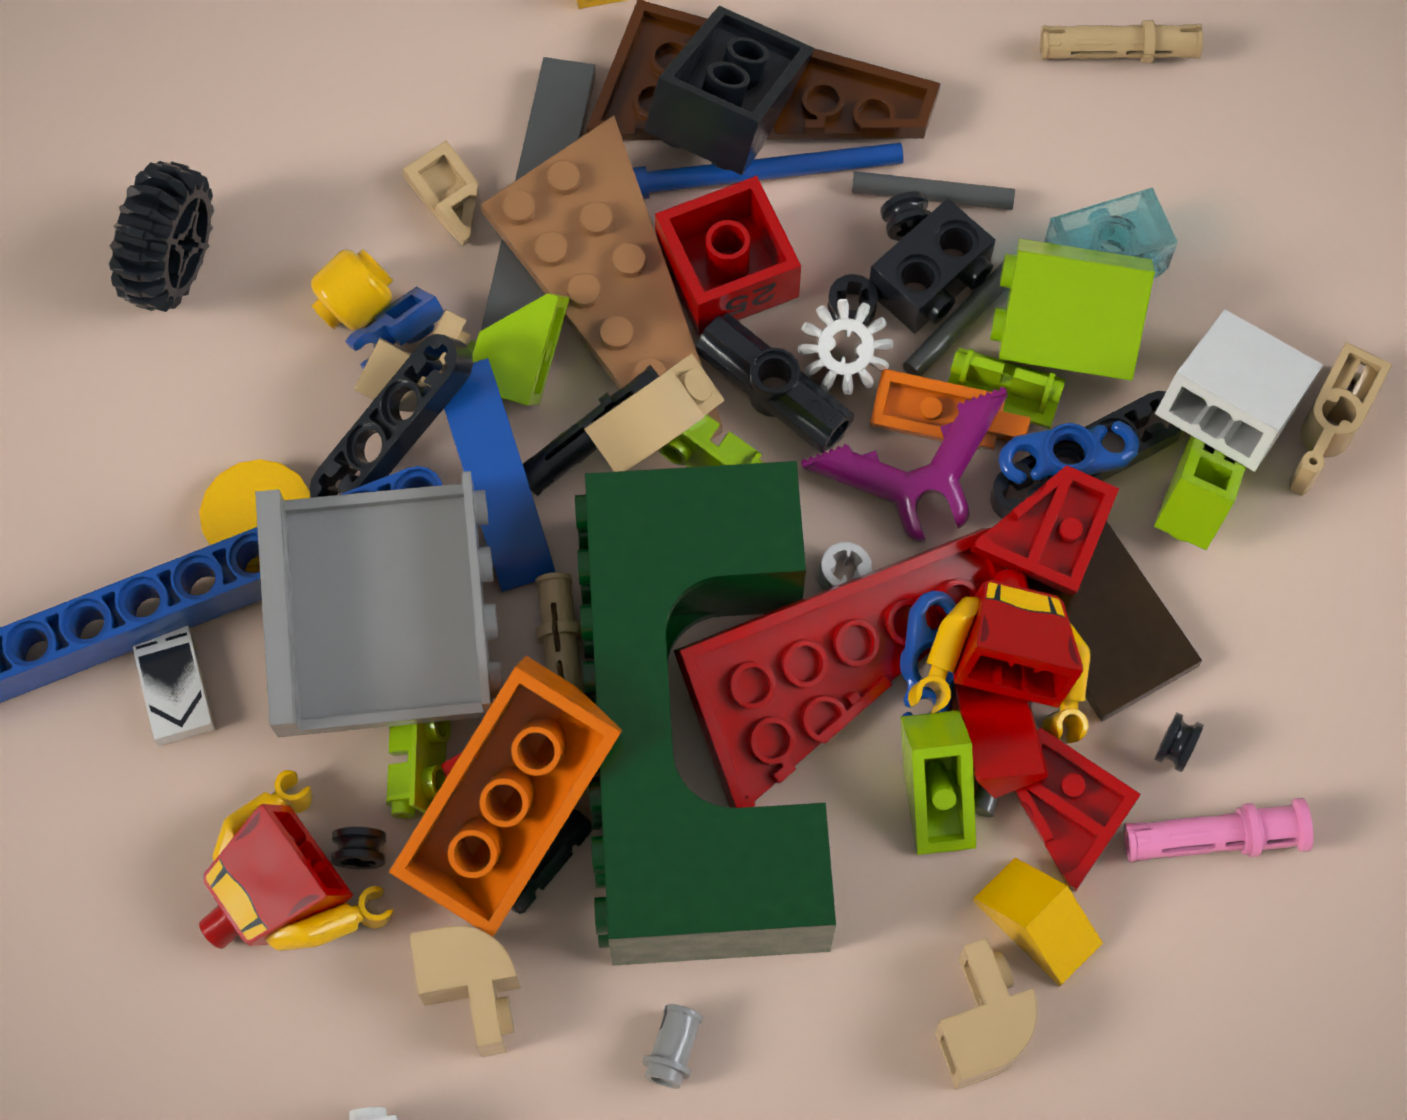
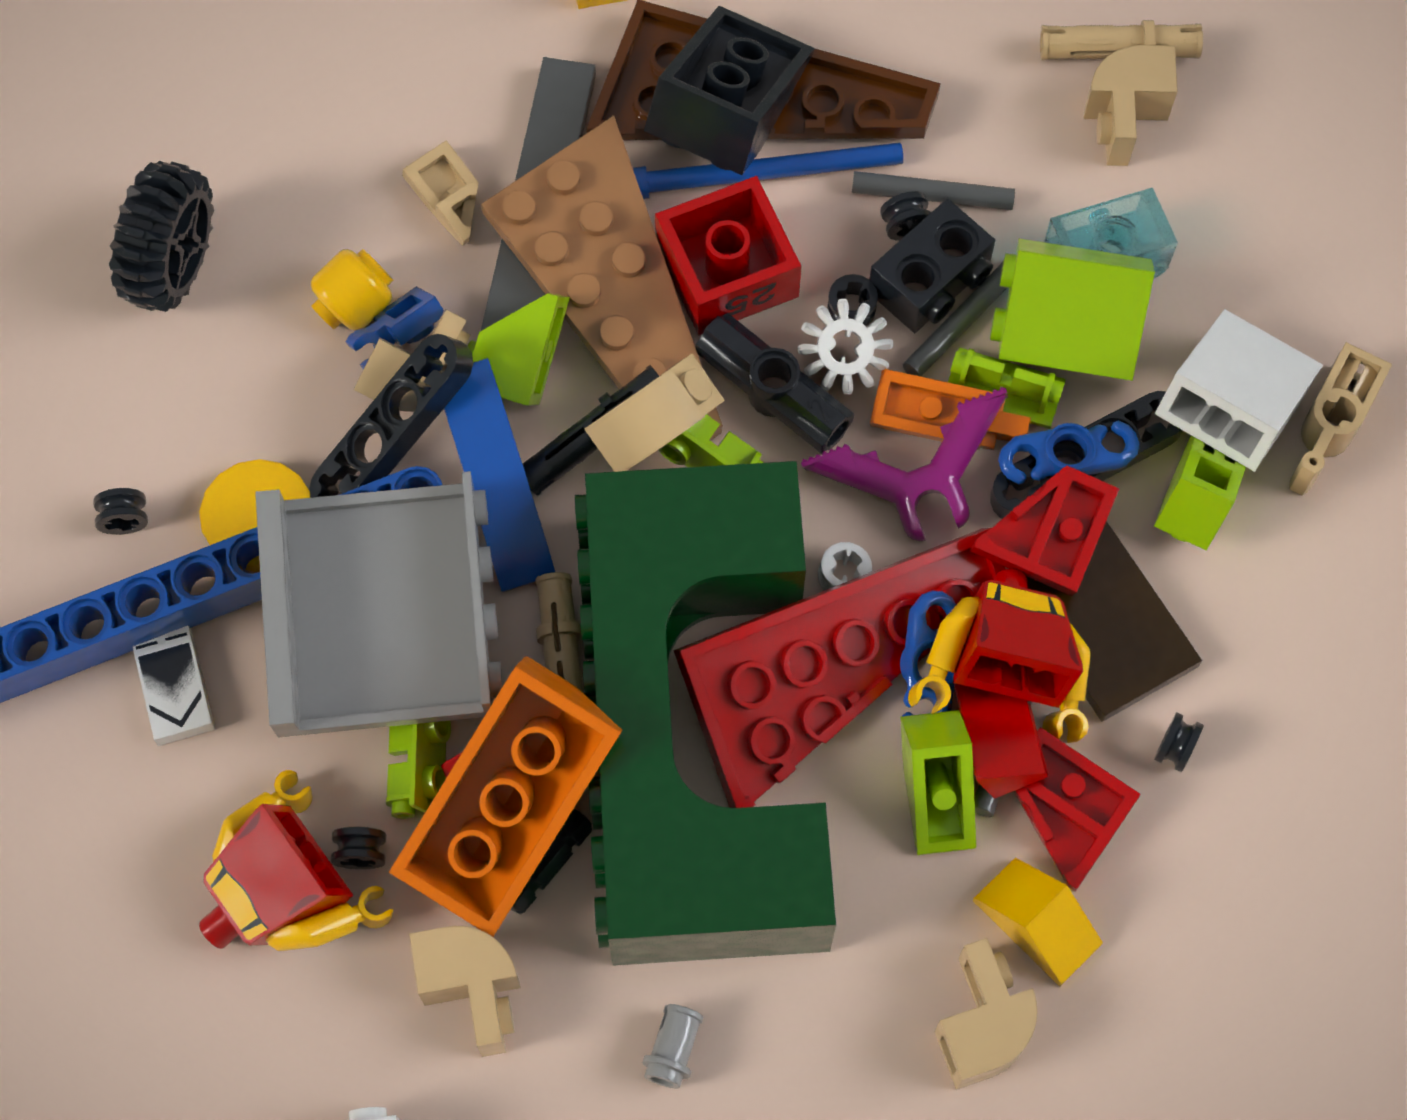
(120, 511): none -> black bush
(1130, 87): none -> tan brick
(1245, 830): bright pink pin -> none

